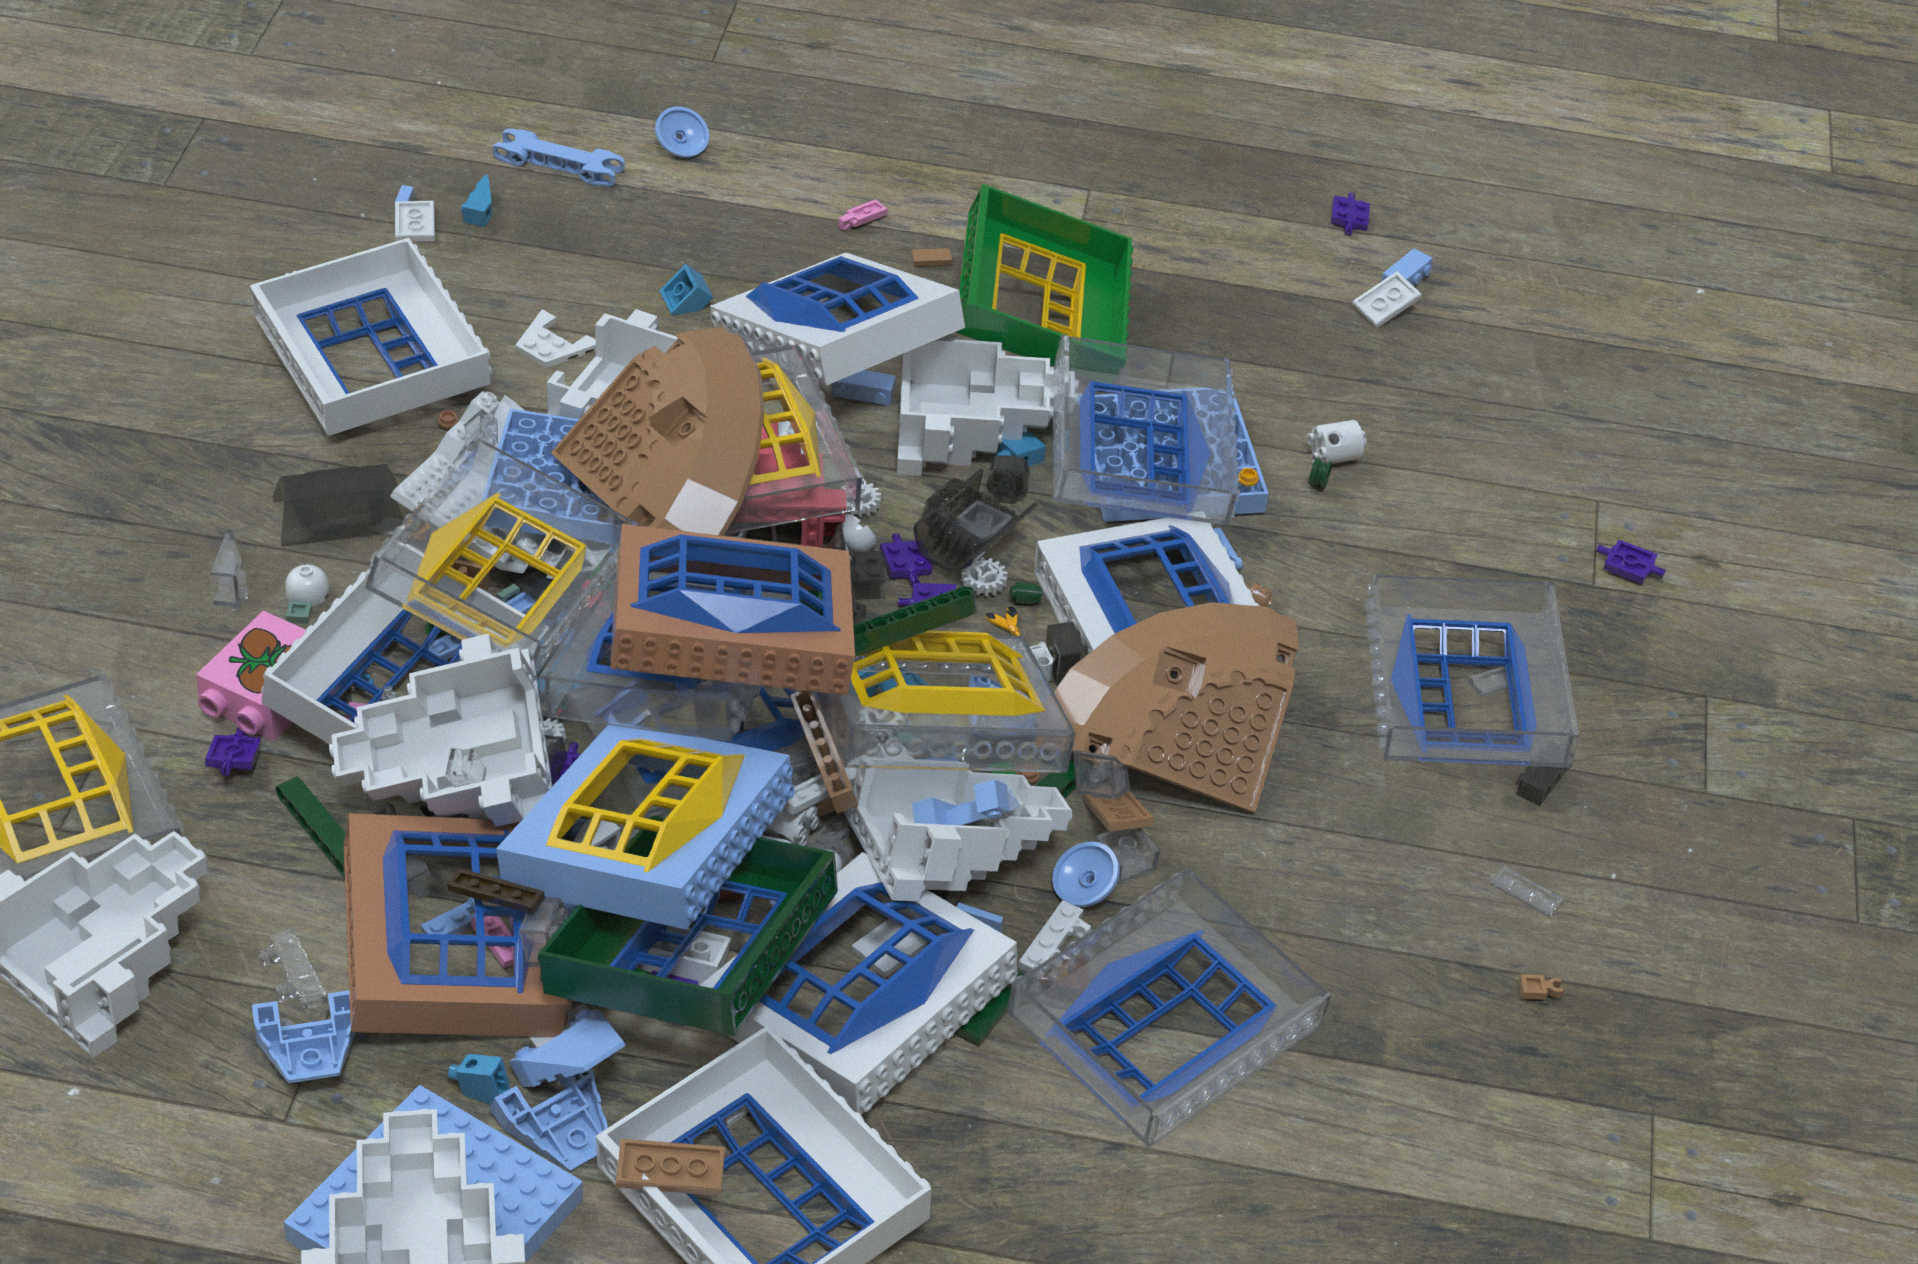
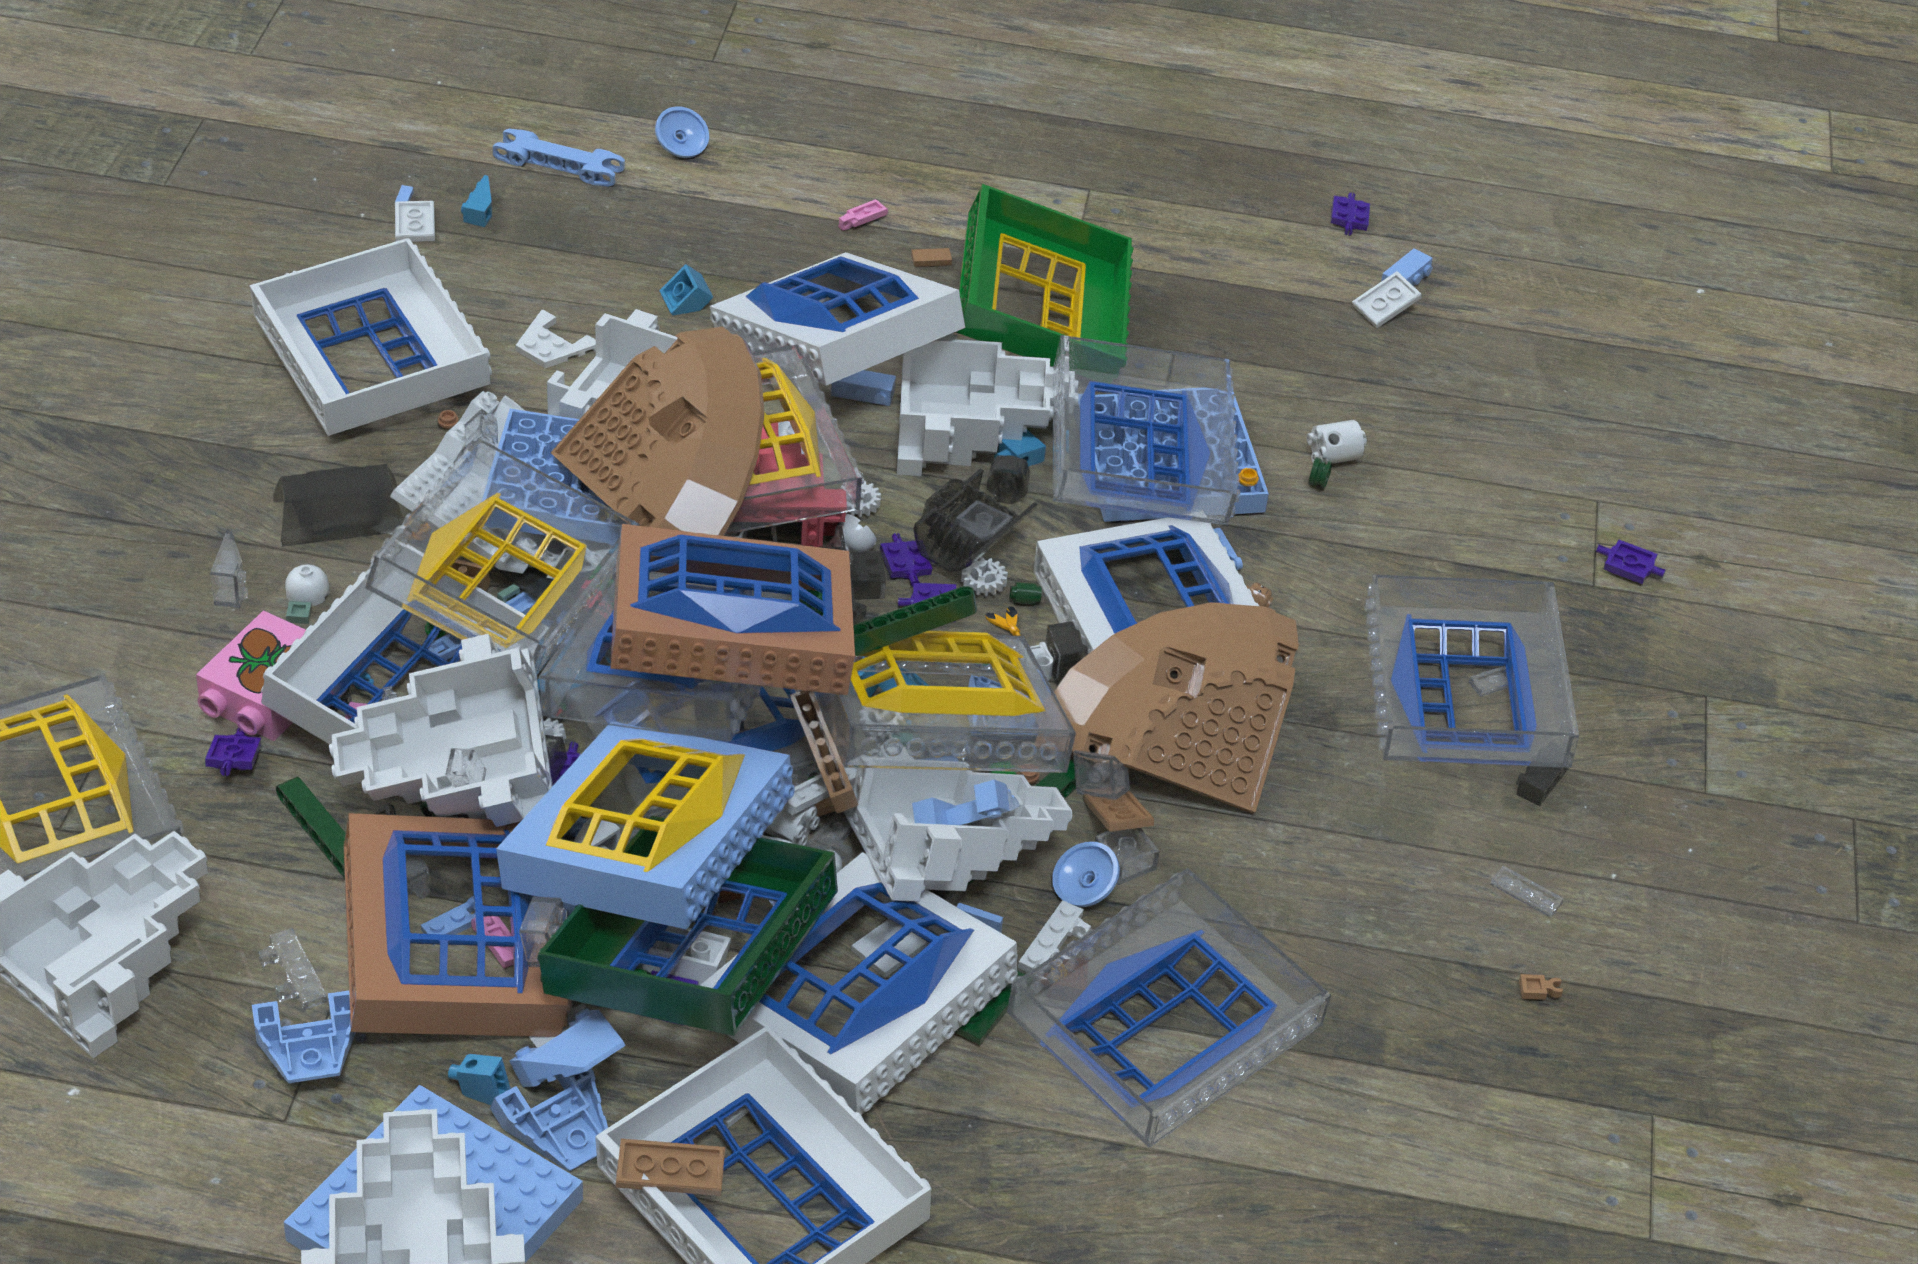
(496, 891): dark brown plate -> none

